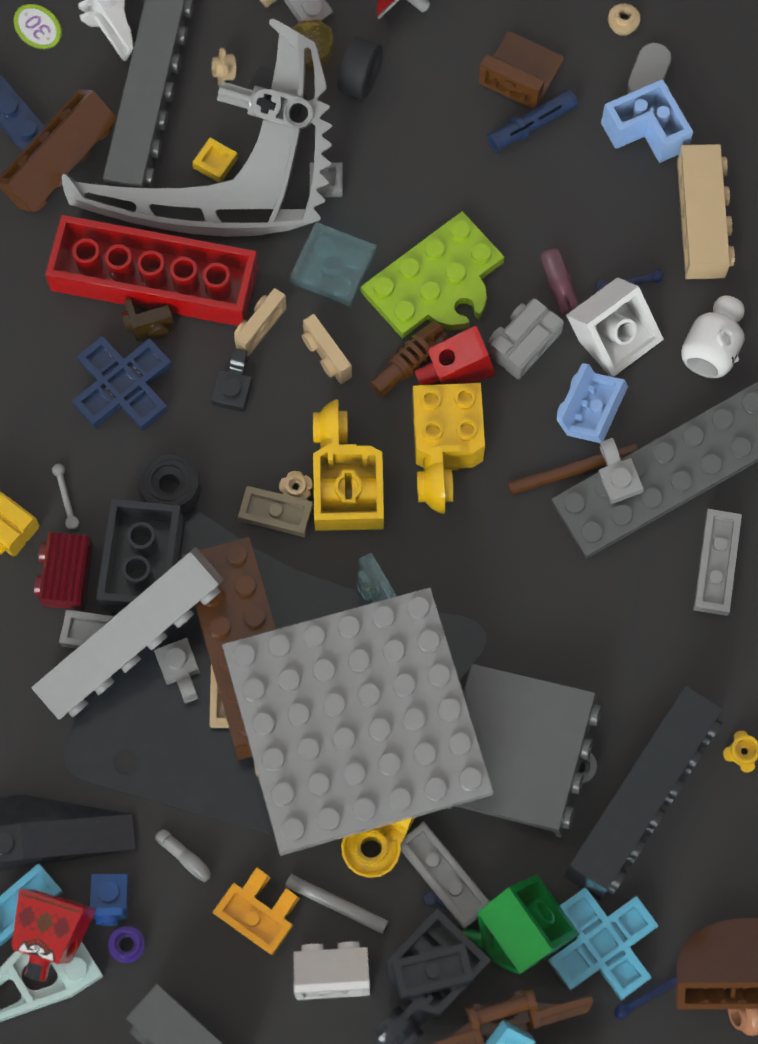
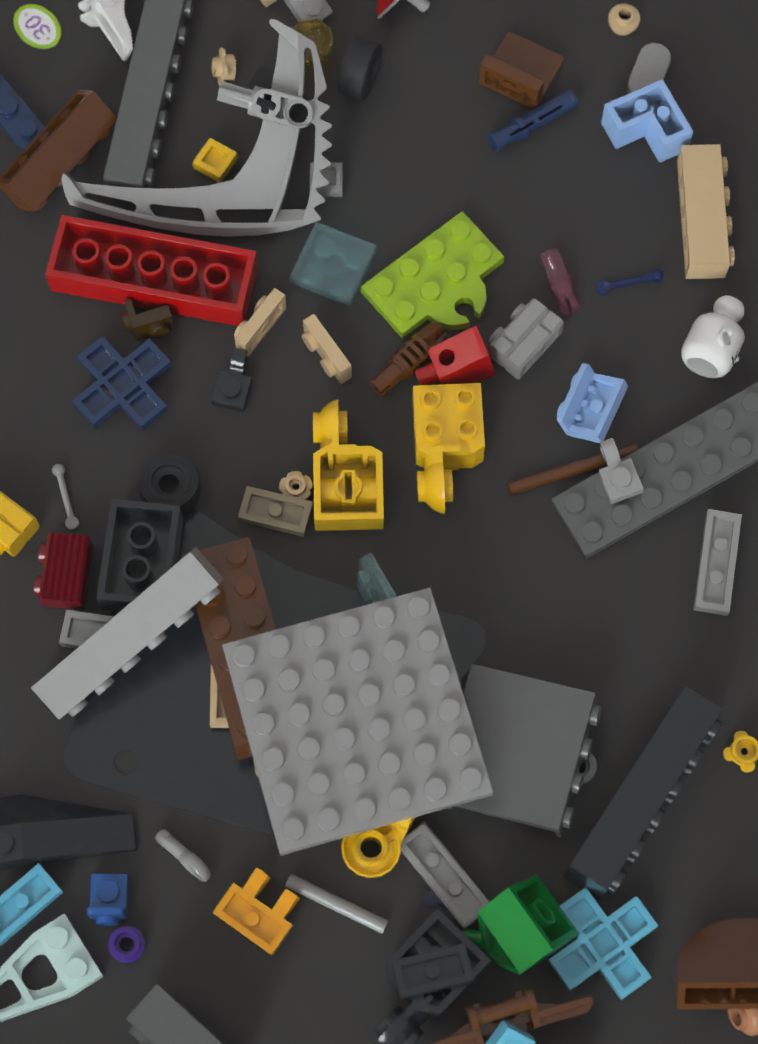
(48, 930): red torso -> none
(178, 666): light grey plate -> none
(331, 971): white slope -> none
(615, 326): white slope -> none
(622, 1011): clear blue hinge -> none

